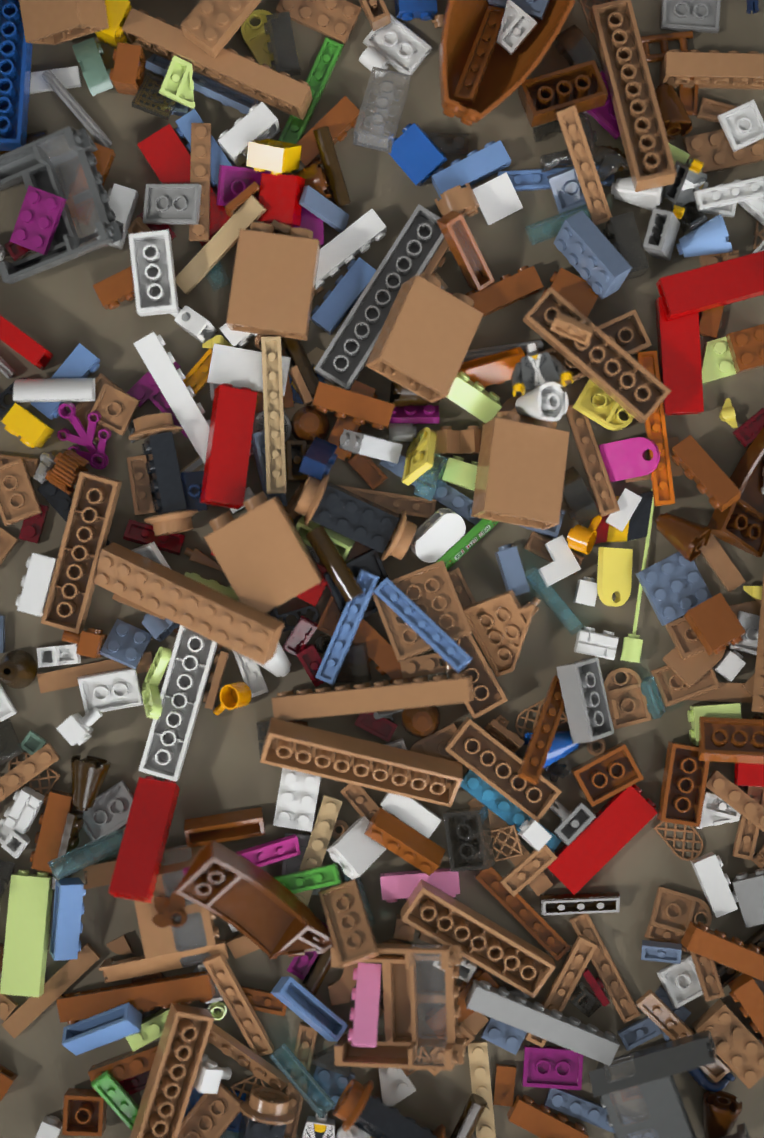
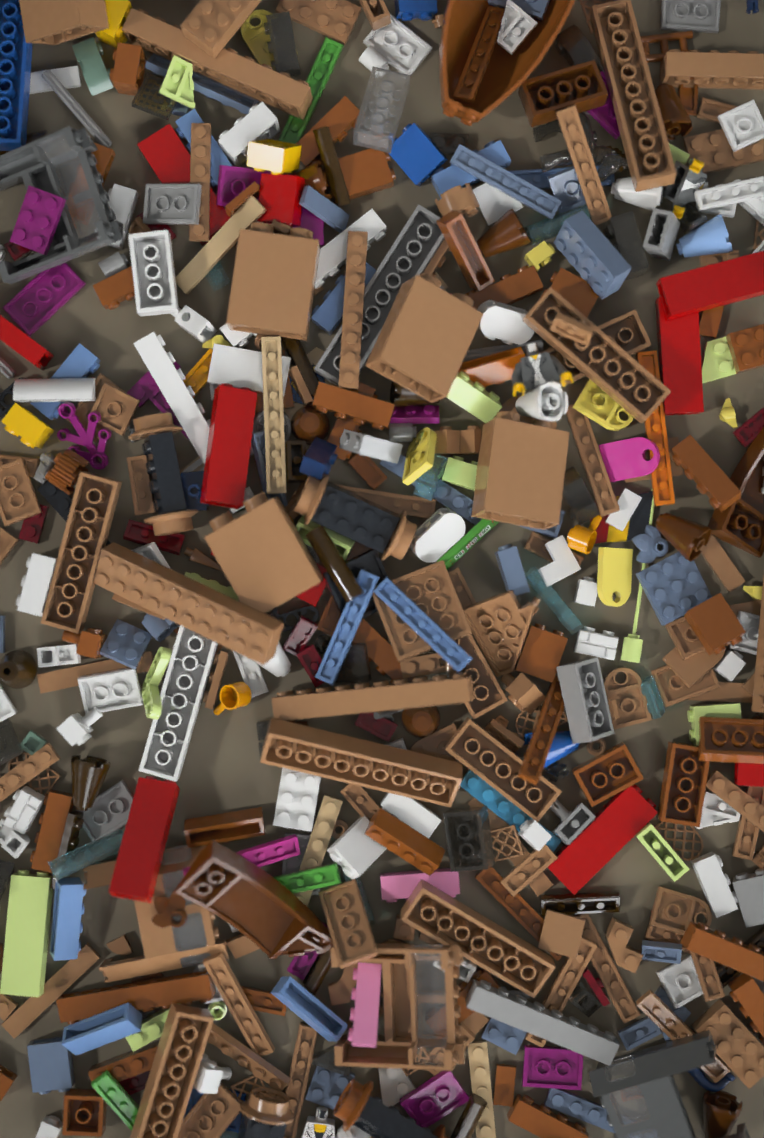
(43, 297): none -> magenta tile
(50, 1065): none -> sand blue brick
(113, 264): none -> light grey brick
(302, 1080): clear light blue brick -> none
(353, 310): none -> medium nougat plate
(366, 172): none -> dark orange brick
(434, 1099): none -> magenta plate
(503, 236): none -> reddish brown cone
(504, 323): none -> white brick
(505, 181): none -> sand blue plate
(522, 692): none -> medium nougat brick
(540, 255): none -> light yellow brick
(541, 652): none -> dark orange brick
(561, 933): none -> medium nougat tile
(617, 936): none -> medium nougat brick
(648, 545): none -> sand blue plate
(662, 852): none -> yellowish green brick

